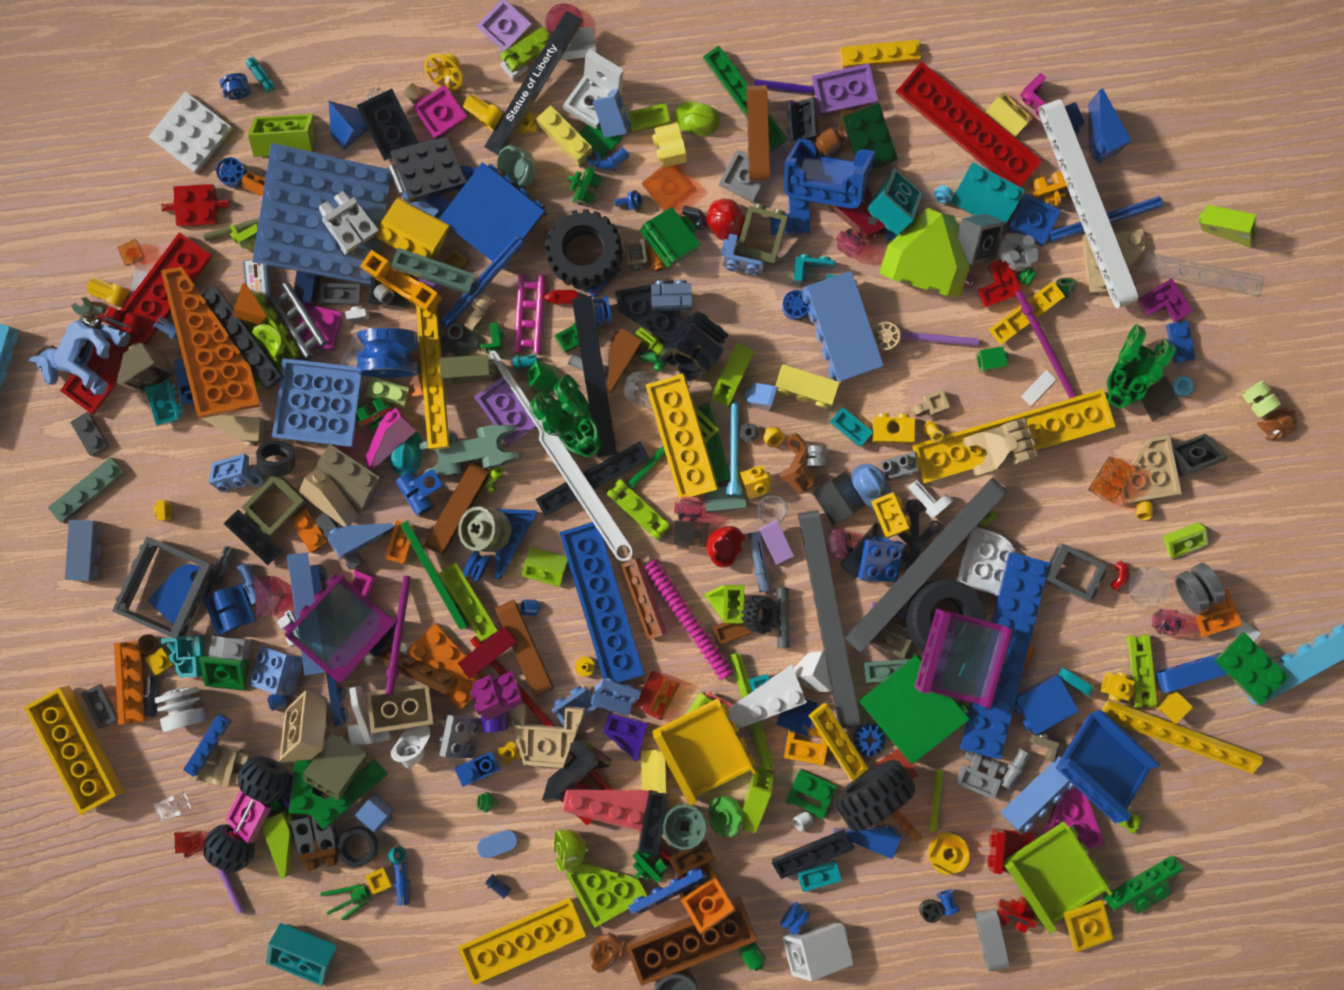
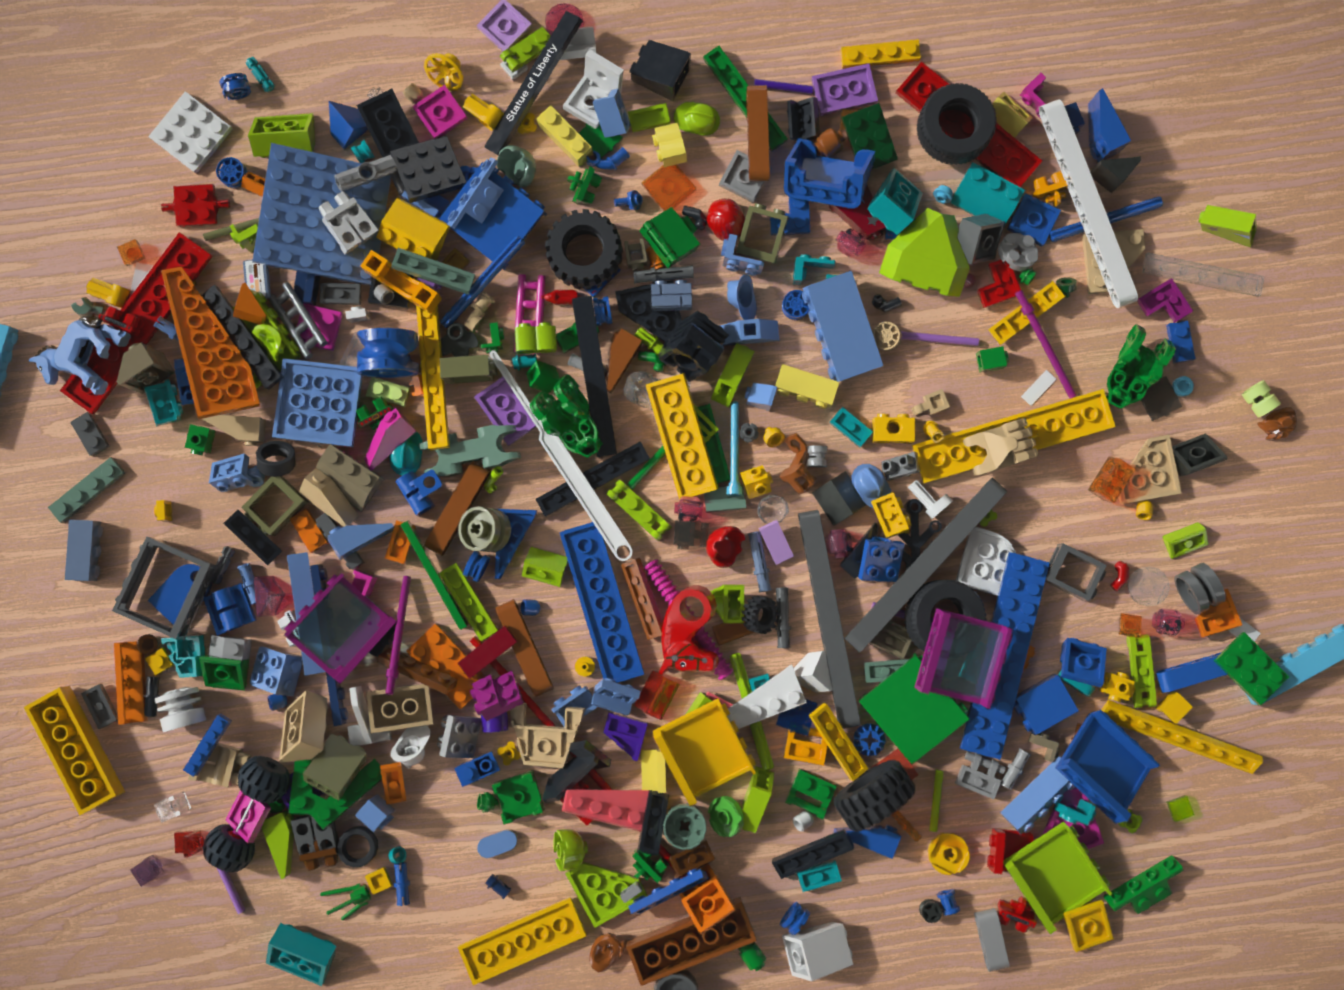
(147, 870): none -> clear purple bracket
(199, 439): none -> green brick
(353, 177): none -> light grey piece
(362, 152): none -> teal wheel
(393, 783): none -> orange plate
(479, 198): none -> medium blue bracket
(518, 796): none -> green panel
(535, 338): none -> lime brick
(631, 891): none -> light grey tile
(661, 69): none -> black slope
(663, 274): none -> dark grey pin
(679, 627): none -> red animal
(742, 296): none -> medium blue piece
(751, 331): none -> medium blue slope
(884, 305): none -> black arm
(974, 105): none -> black tyre
(1083, 662): none -> blue plate
(1084, 812): none -> teal bracket
(1114, 172): none -> pearl dark grey slope
(1130, 625): none -> clear orange plate
(1180, 808): none -> clear neon green tile

